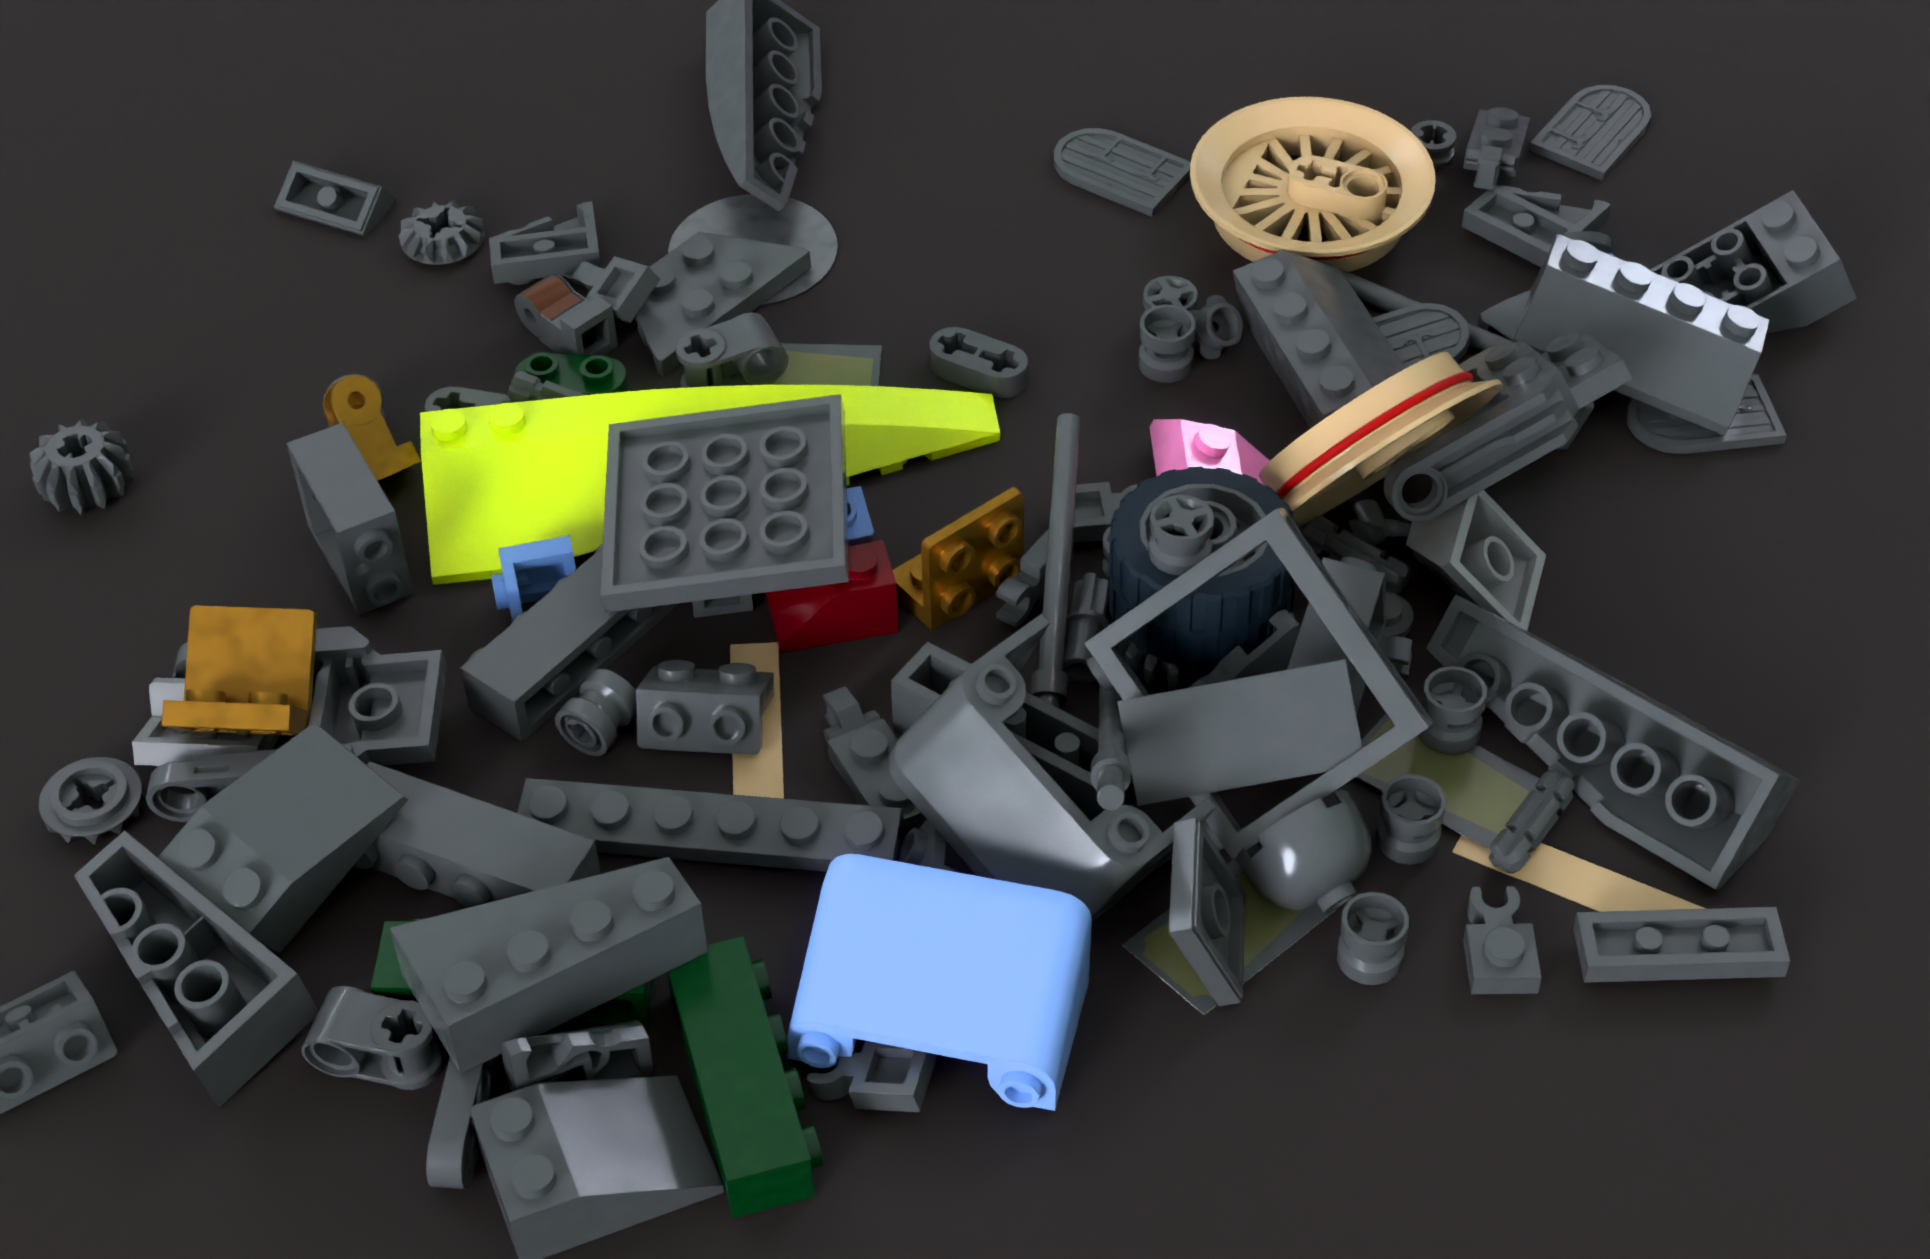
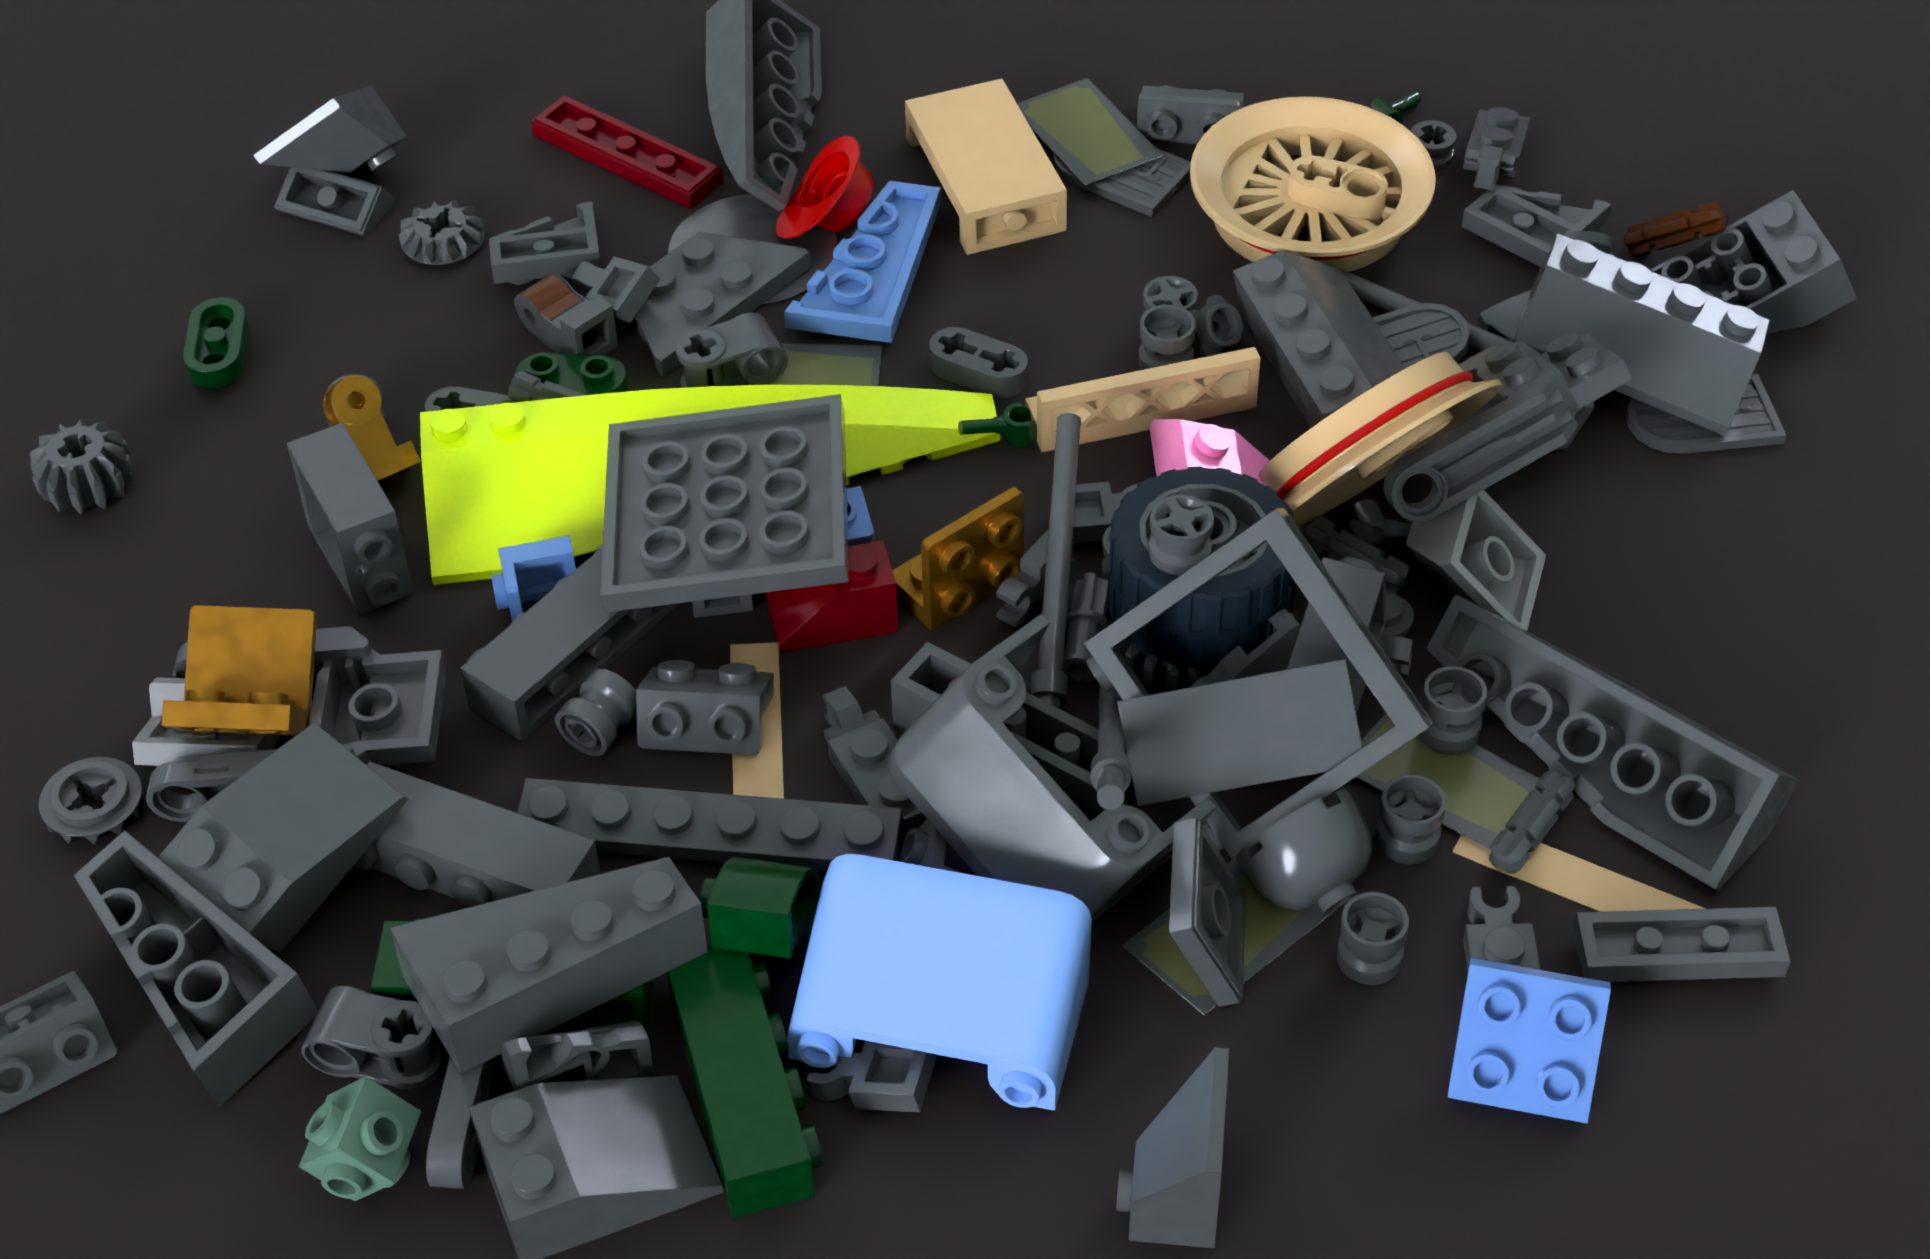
(216, 342): none -> dark green plate
(339, 136): none -> dark grey slope
(359, 1139): none -> sand green brick
(627, 151): none -> dark red tile
(761, 906): none -> dark green brick
(831, 192): none -> red piece
(873, 270): none -> medium blue wing
(988, 165): none -> tan panel
(1015, 423): none -> dark green hand
(1087, 131): none -> olive sticker
(1133, 399): none -> tan fence
(1179, 1163): none -> dark grey slope
(1182, 113): none -> dark grey bracket
(1395, 108): none -> dark green hand
(1529, 1040): none -> medium blue plate
(1594, 130): dark grey window -> none
(1676, 229): none -> reddish brown axle

